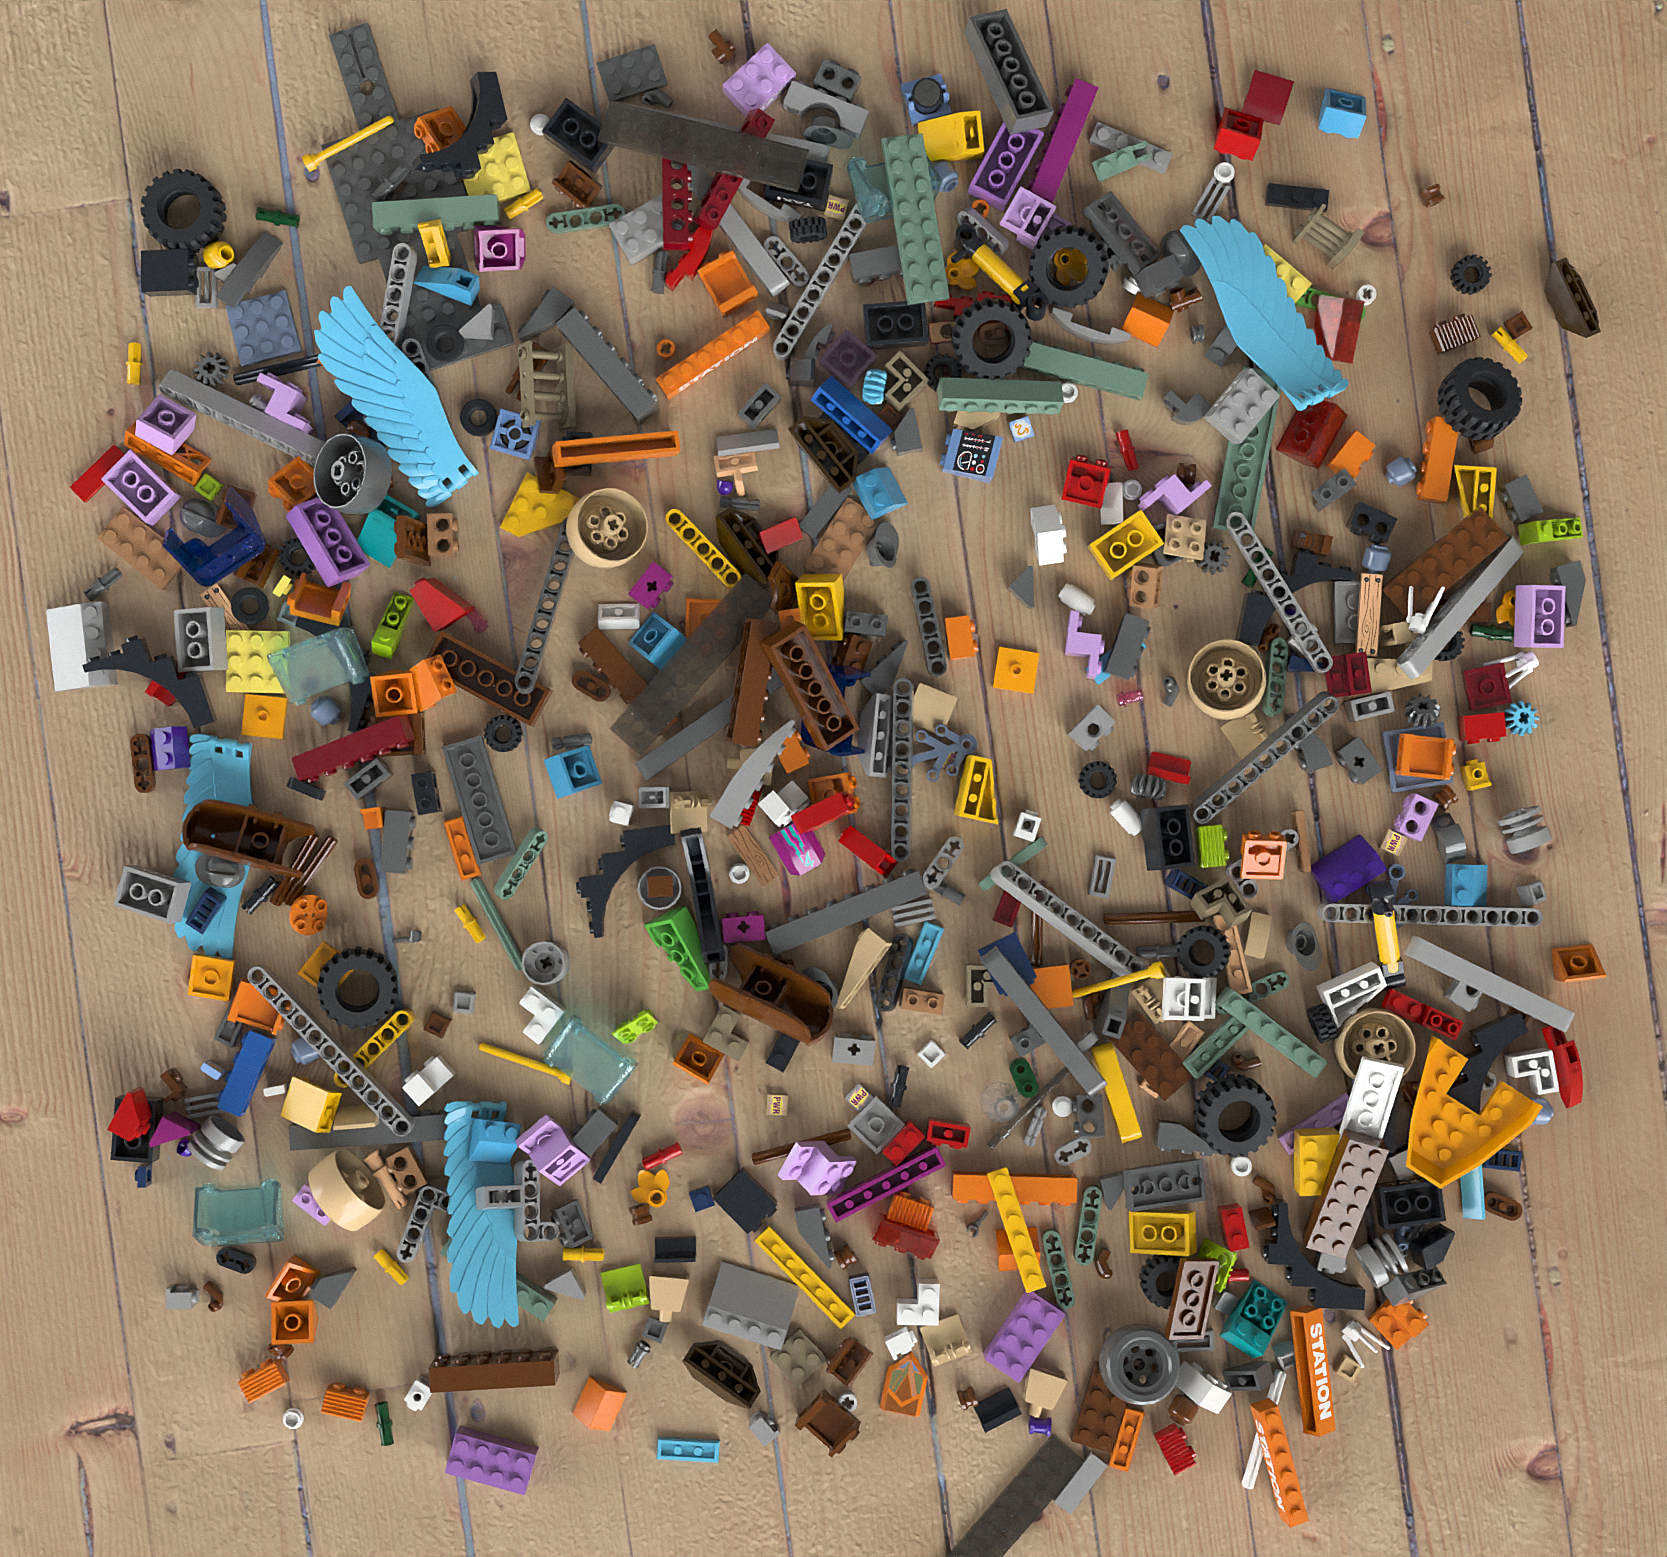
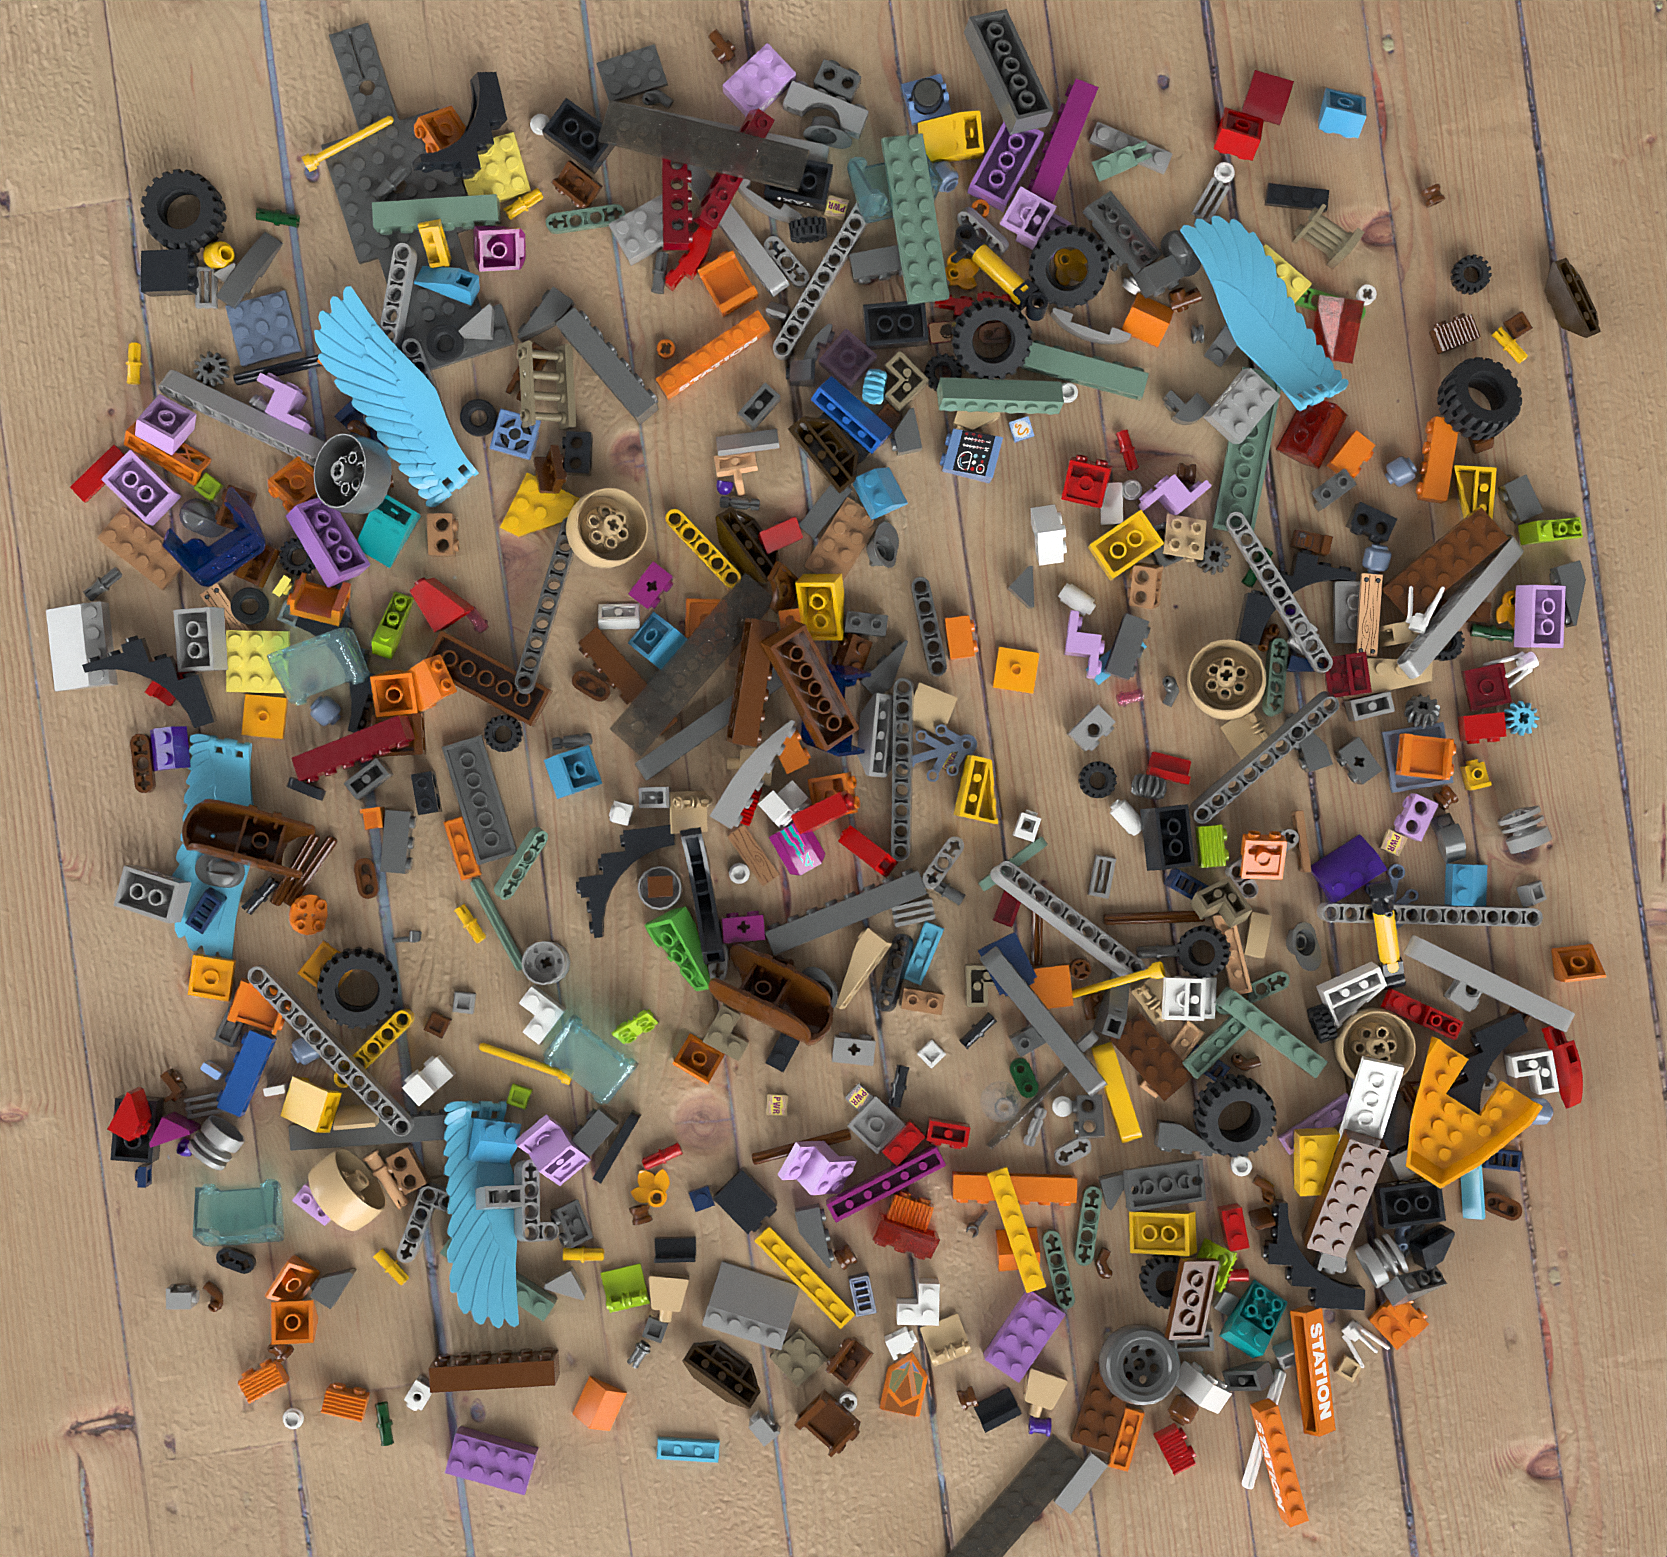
(411, 541): reddish brown plate -> none
(519, 1096): none -> lime tile
(616, 448): orange brick -> none

